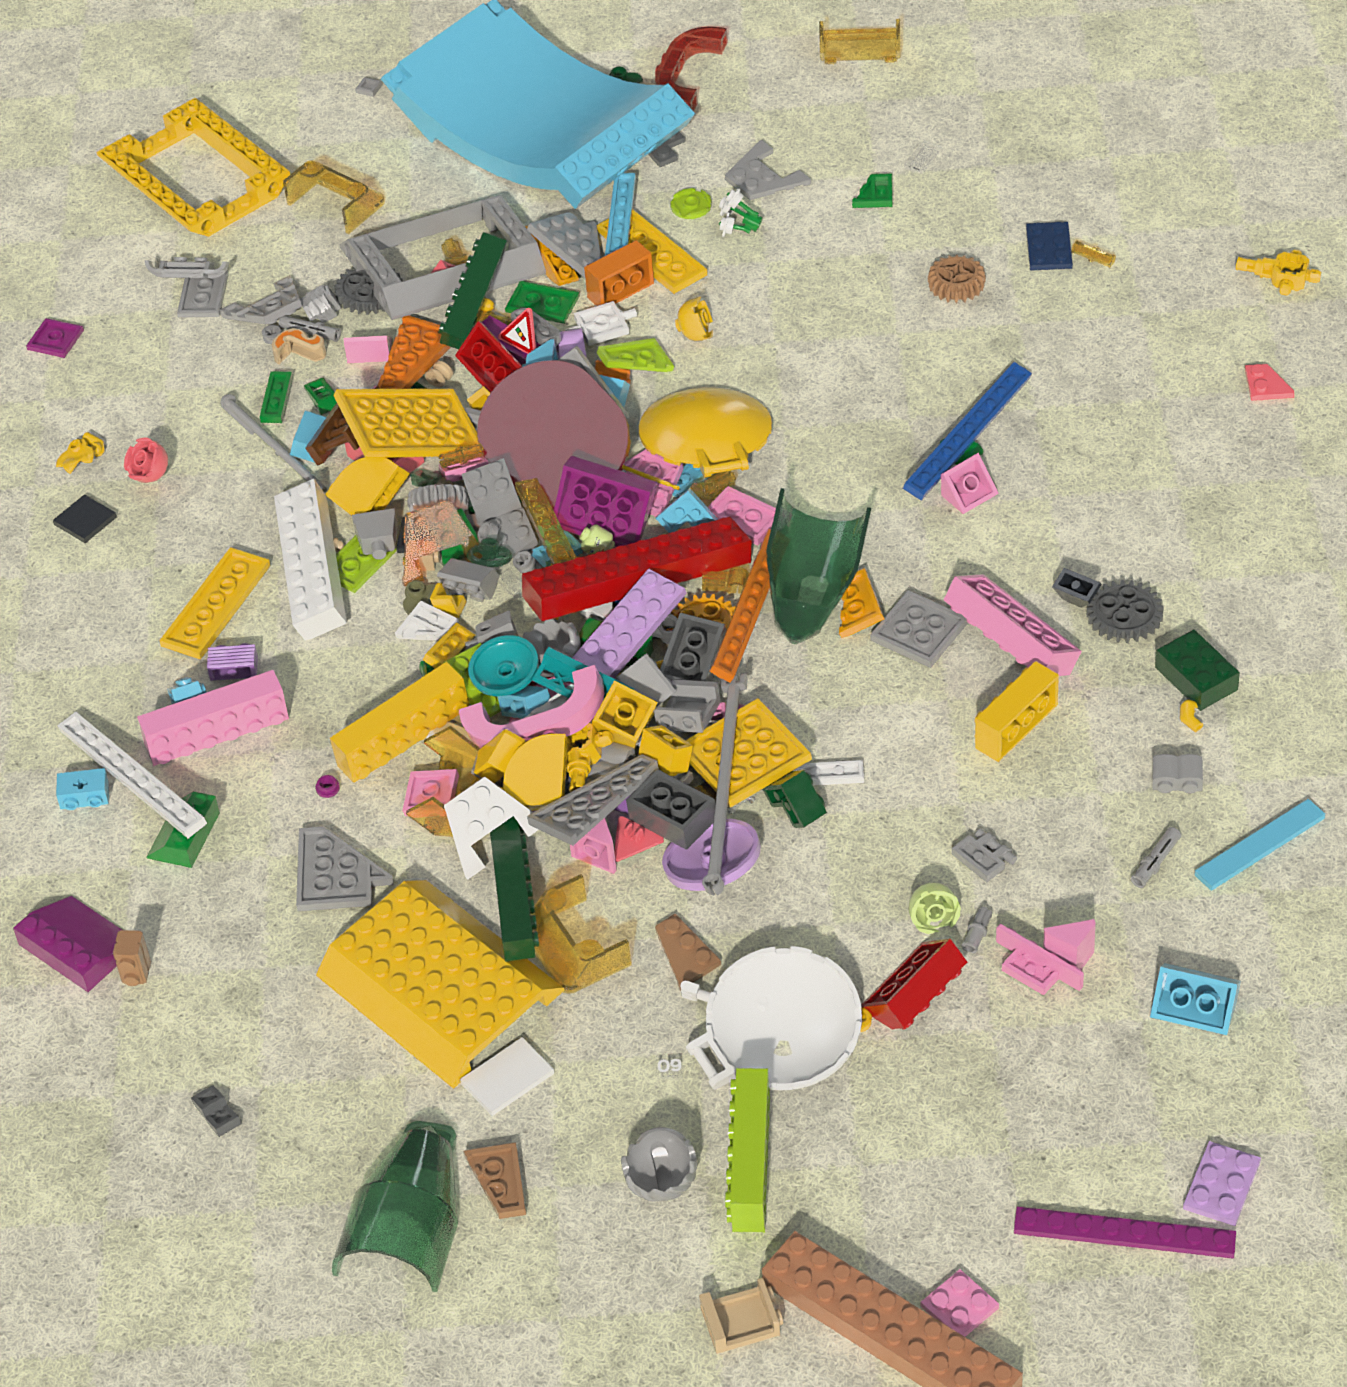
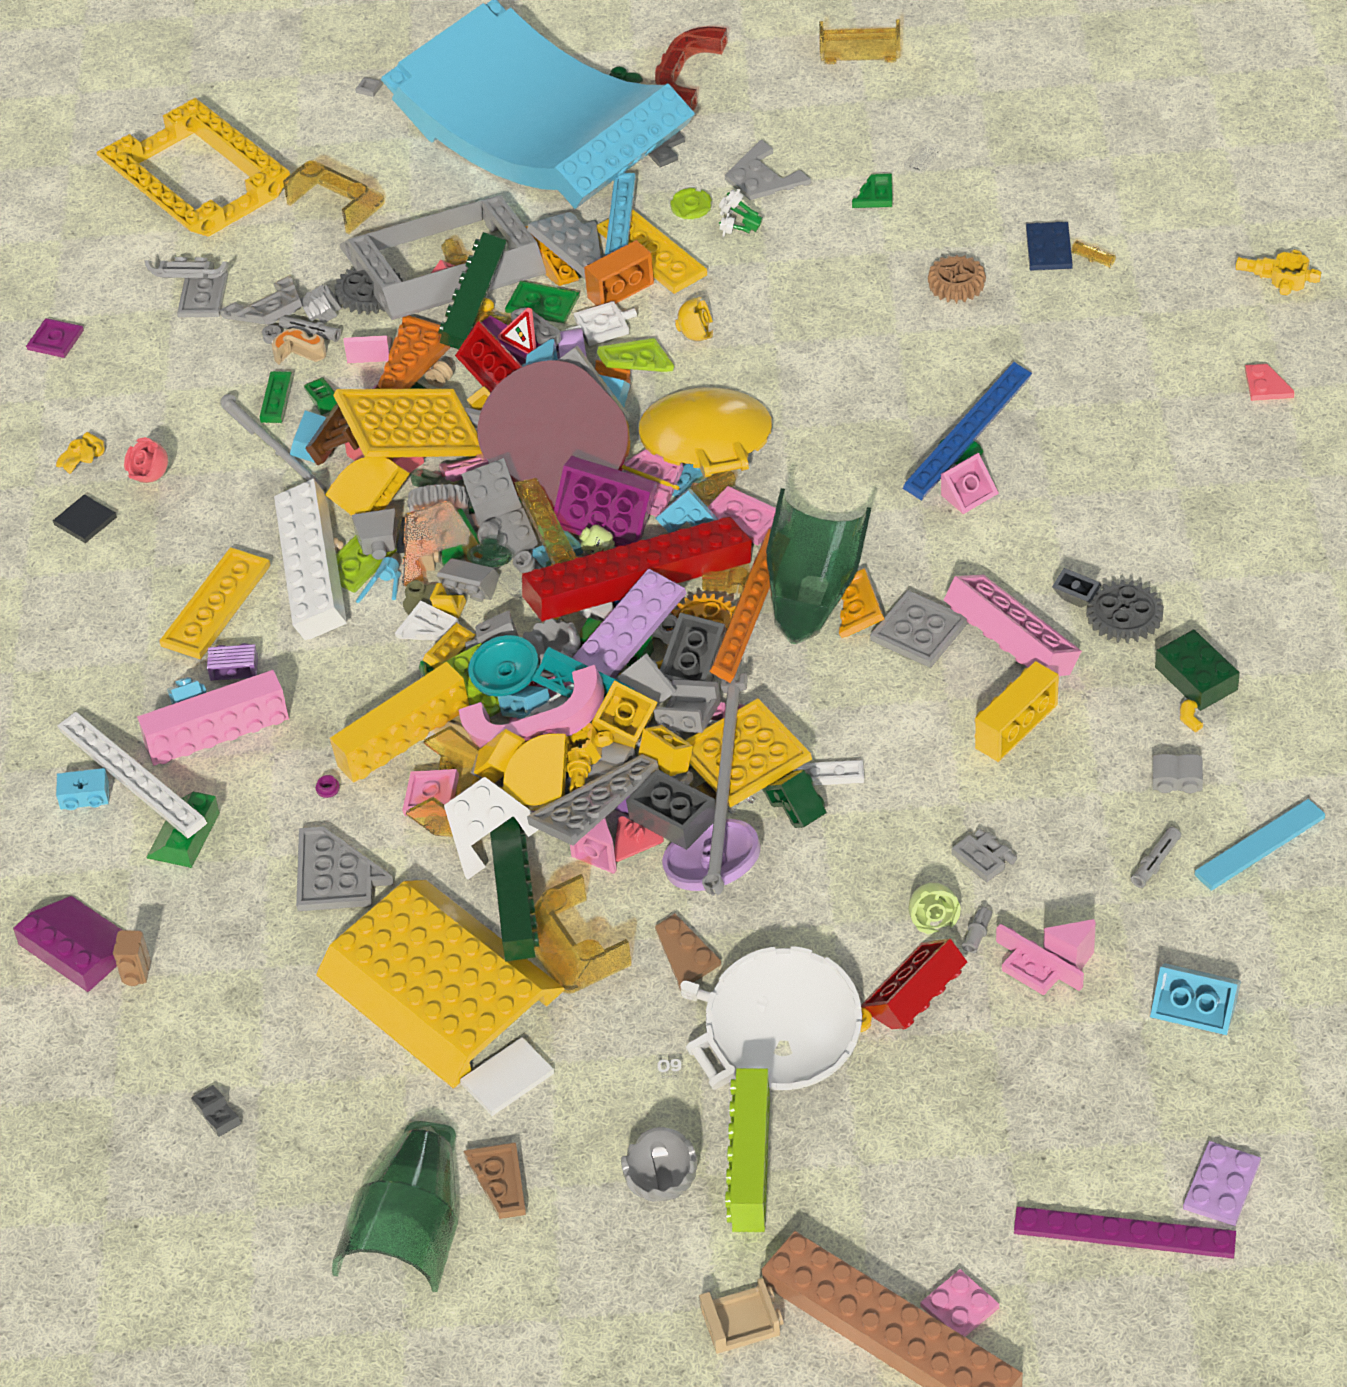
(386, 571): none -> medium azure plant
(461, 455): clear yellow pin -> none

